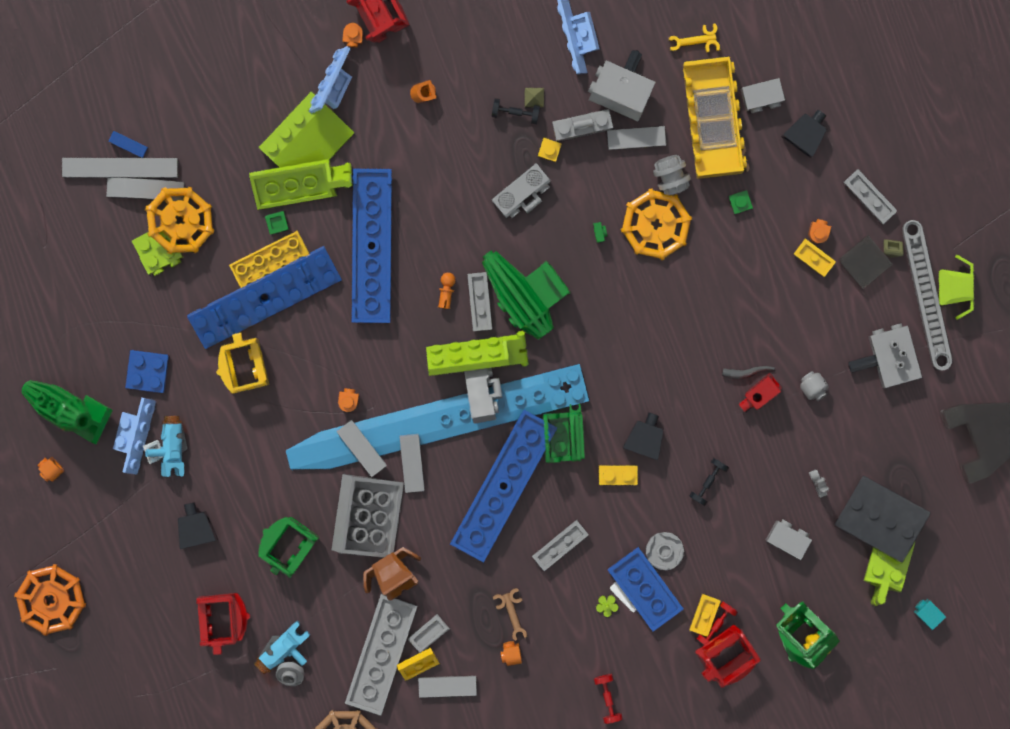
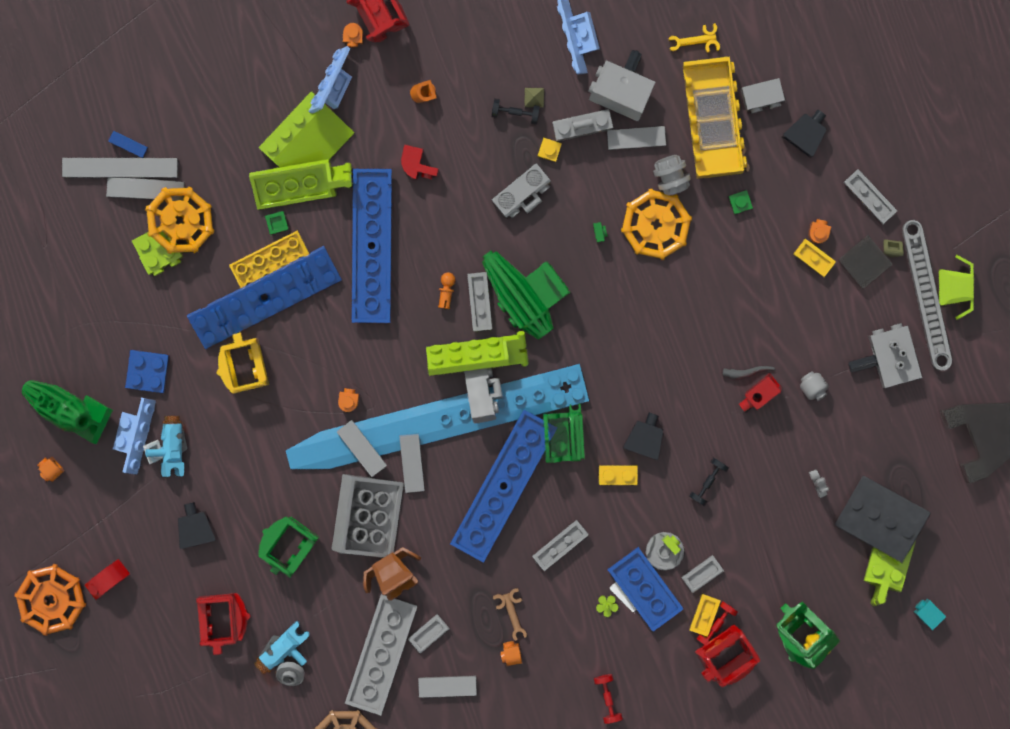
(107, 579): none -> red brick
(411, 163): none -> red brick
(418, 664): yellow plate -> none
(672, 543): none -> lime plate
(702, 574): none -> light grey tile
(788, 539): light grey brick -> none

